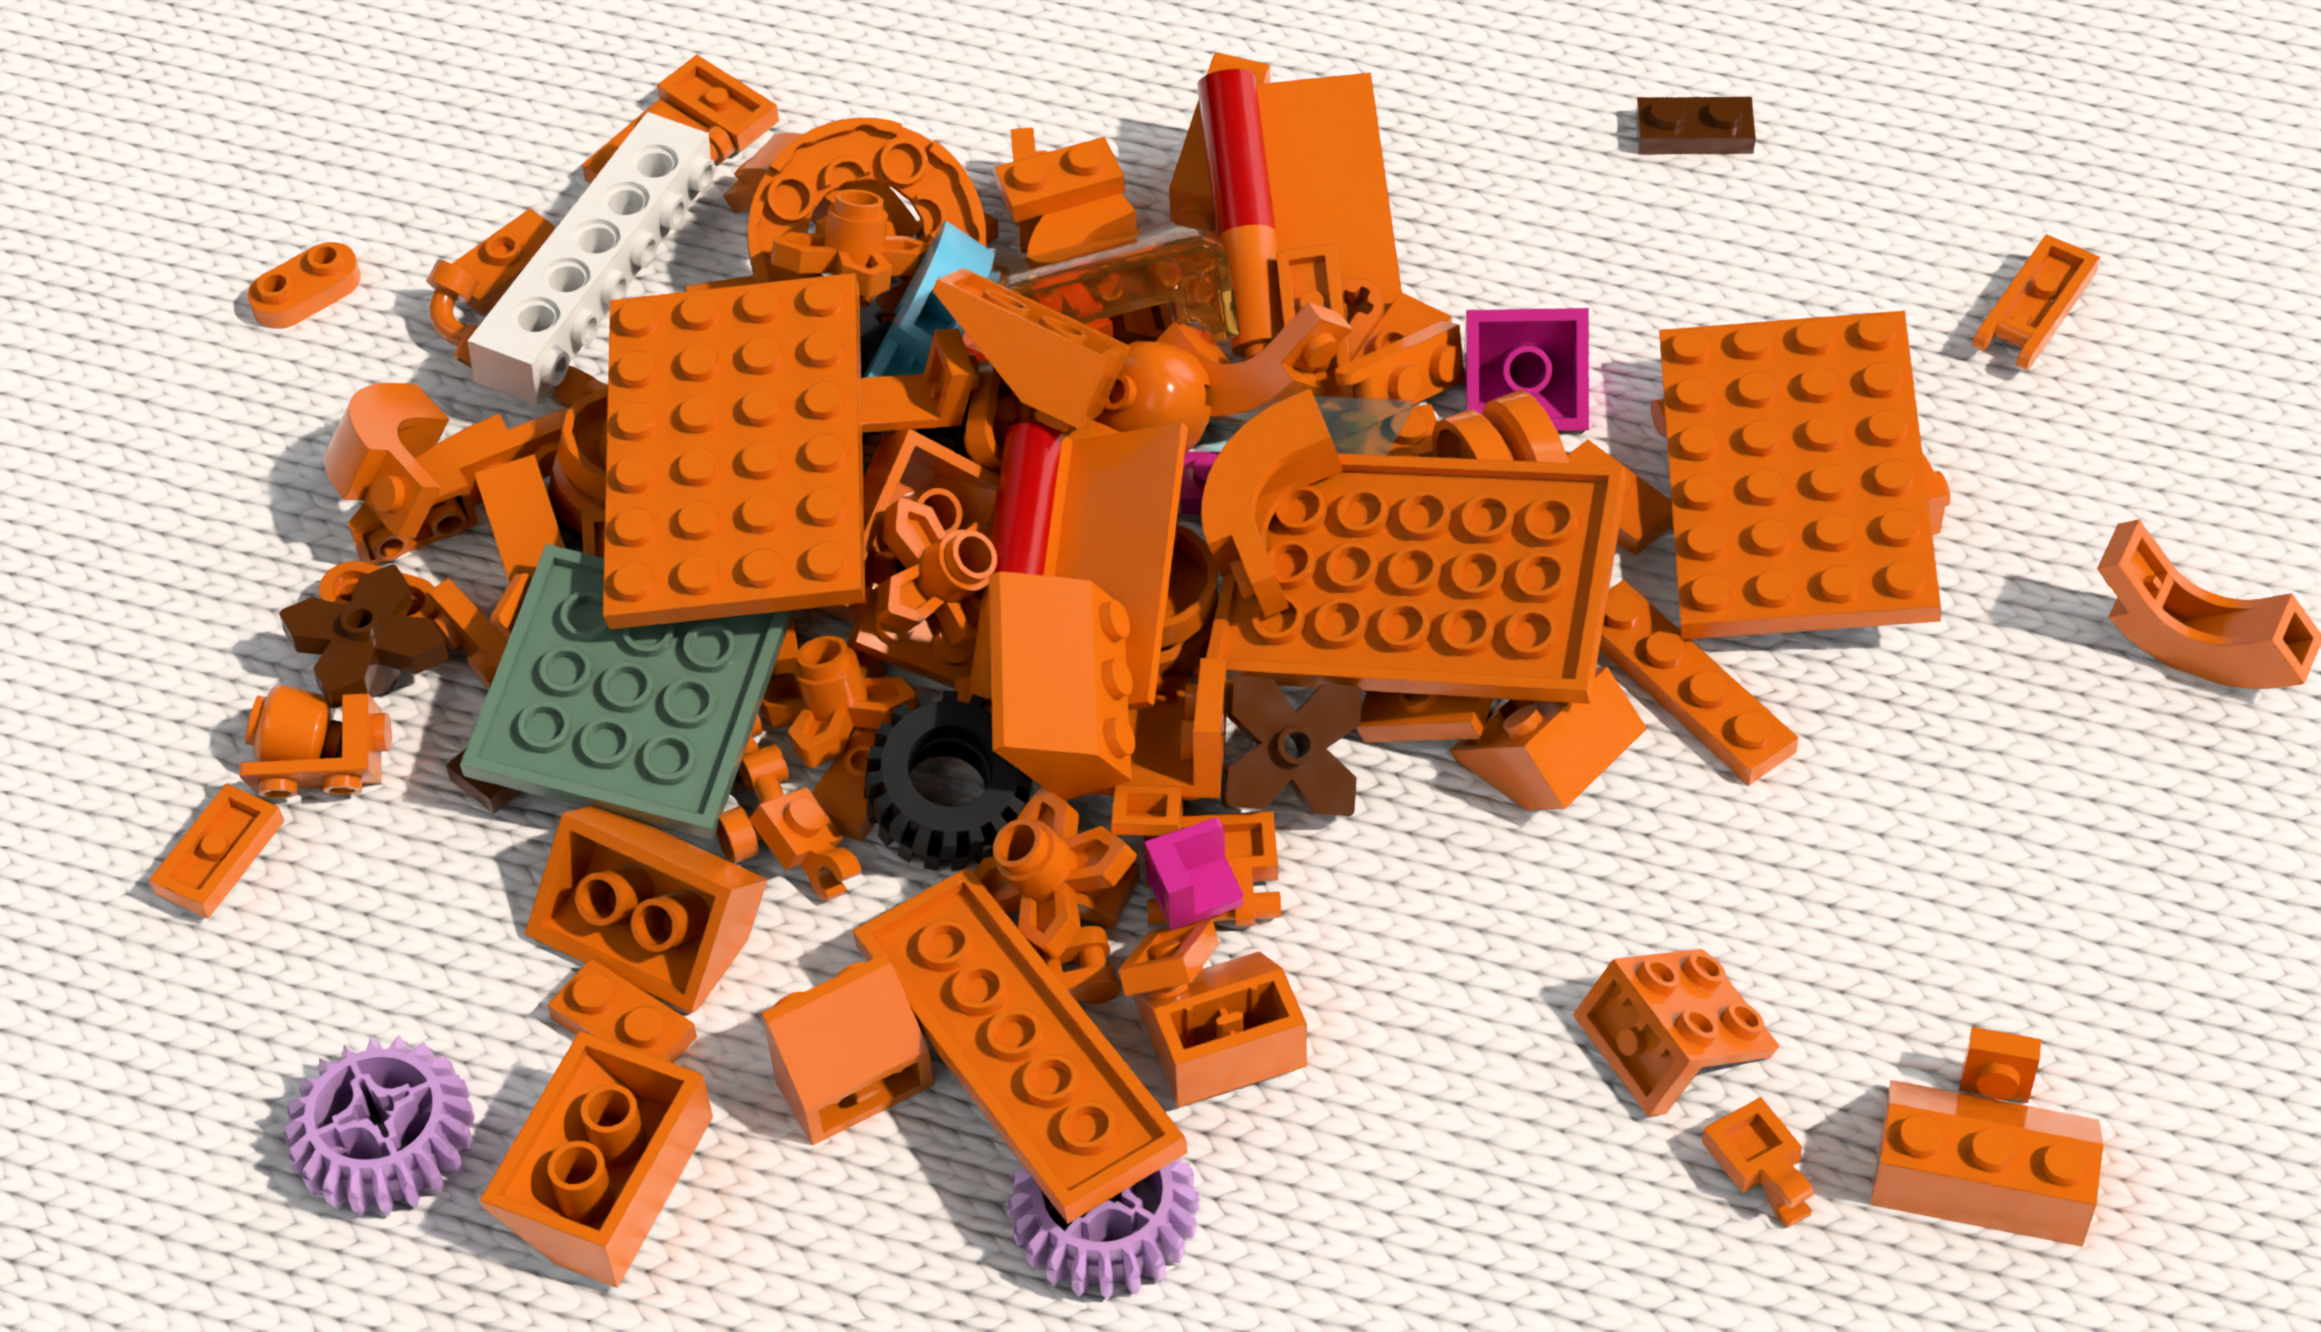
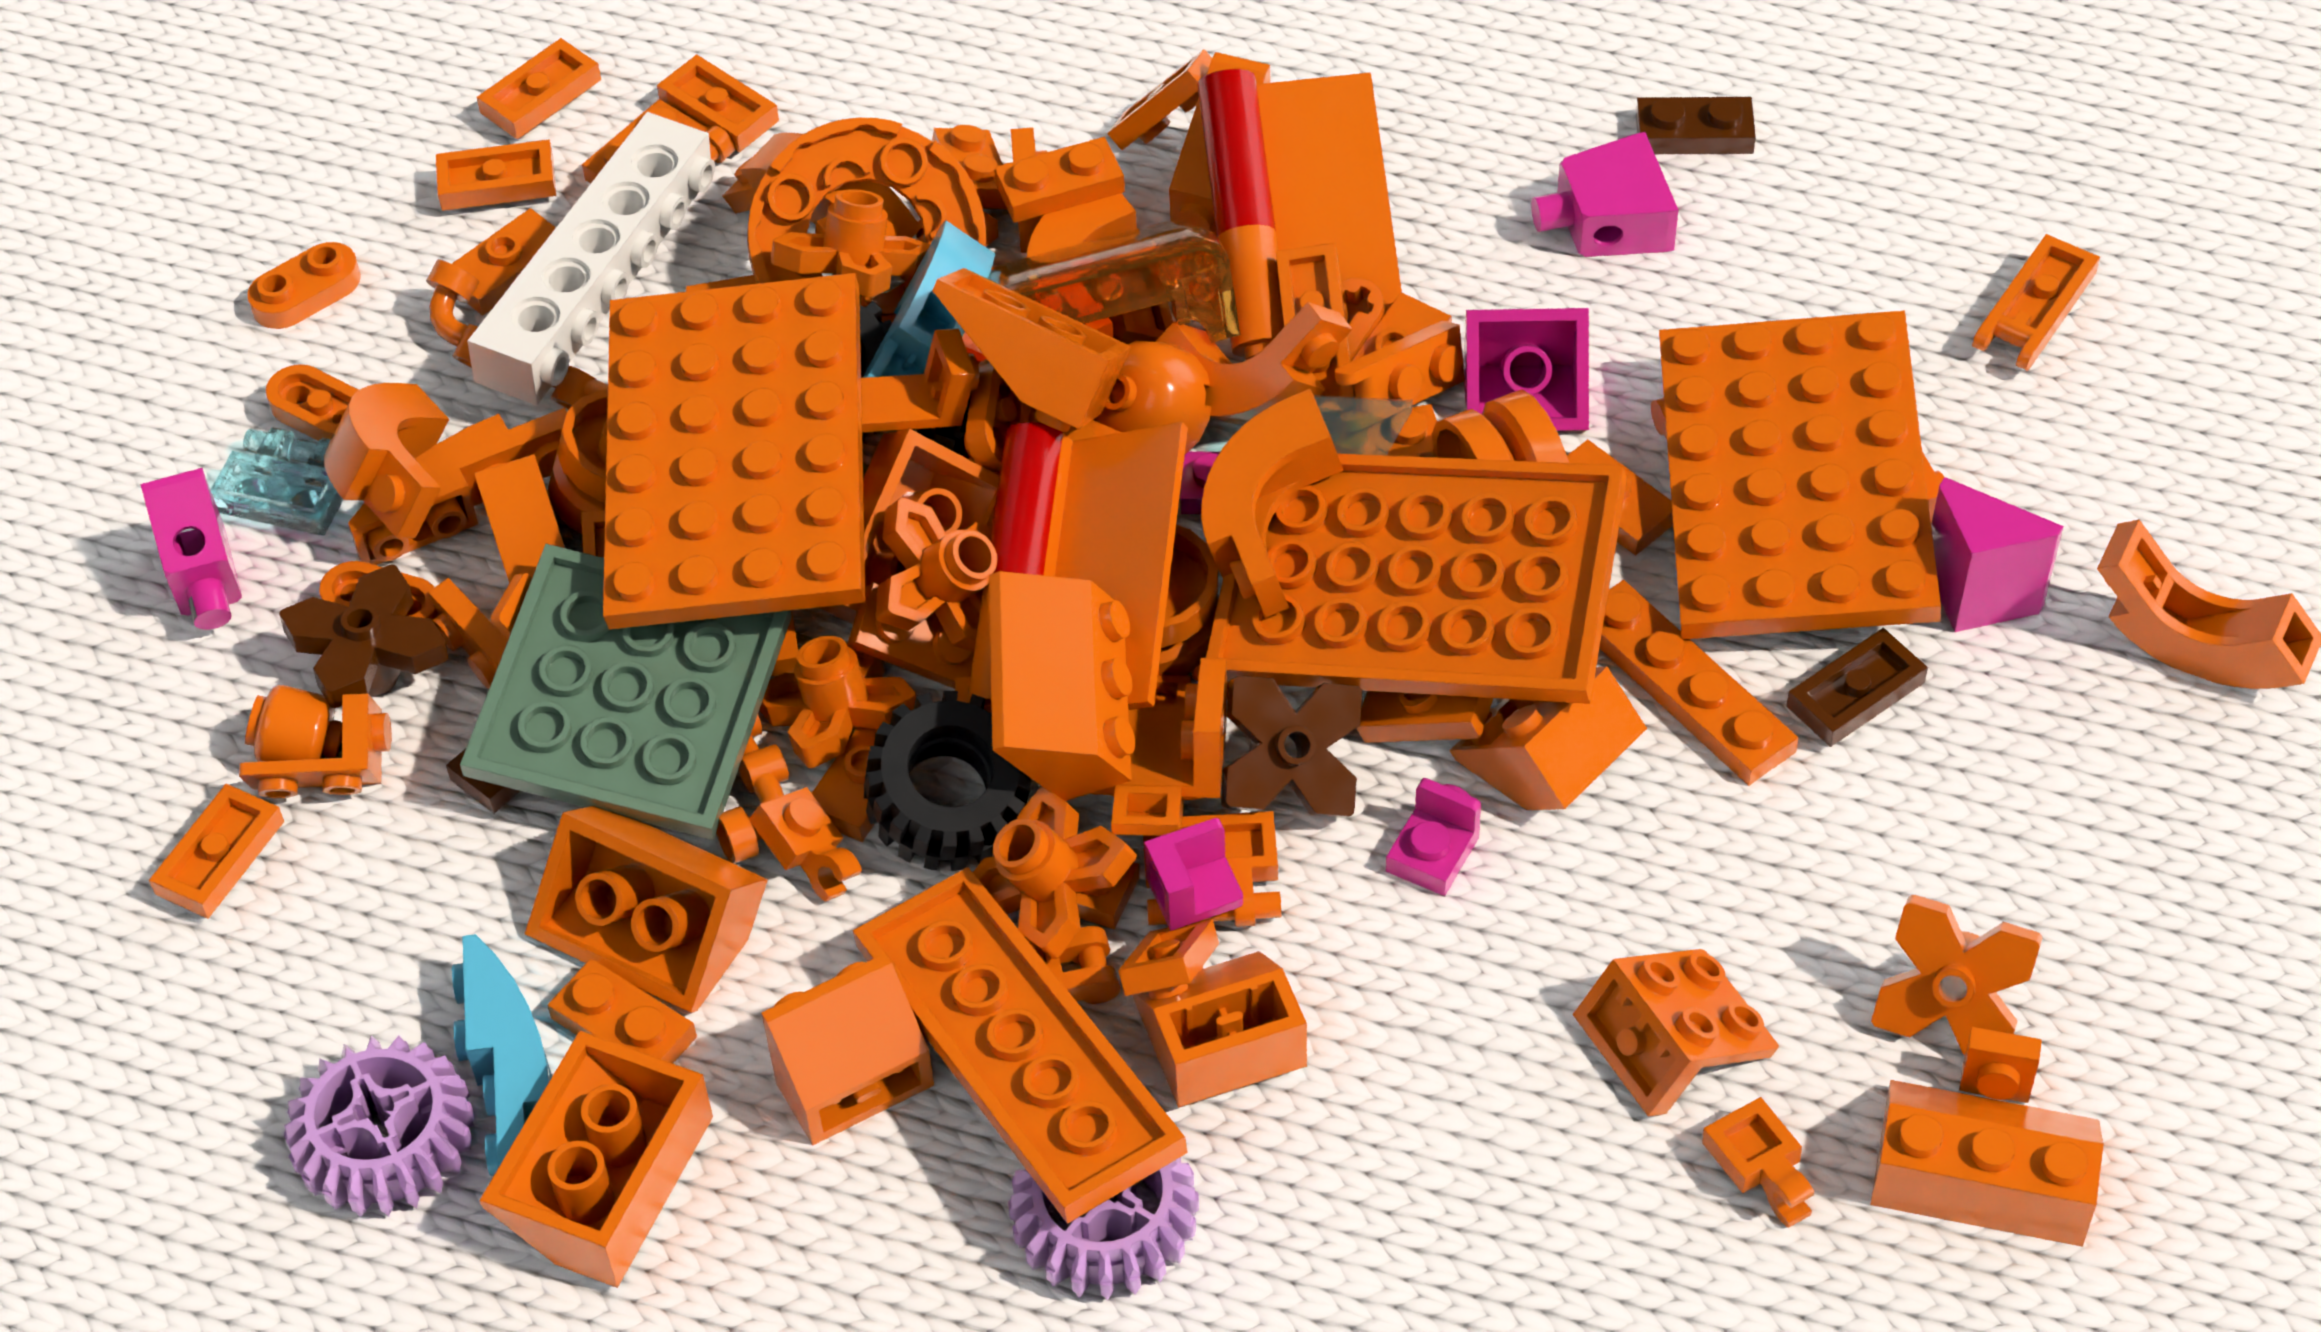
(195, 561): none -> dark pink torso
(276, 491): none -> clear light blue plate
(322, 398): none -> orange plate
(495, 175): none -> orange plate
(499, 1043): none -> medium azure slope
(539, 88): none -> orange plate
(978, 156): none -> orange plate
(1149, 114): none -> orange plate
(1436, 837): none -> dark pink bracket
(1612, 200): none -> dark pink torso
(1856, 687): none -> reddish brown plate
(1953, 973): none -> orange plant
(1990, 557): none -> dark pink slope

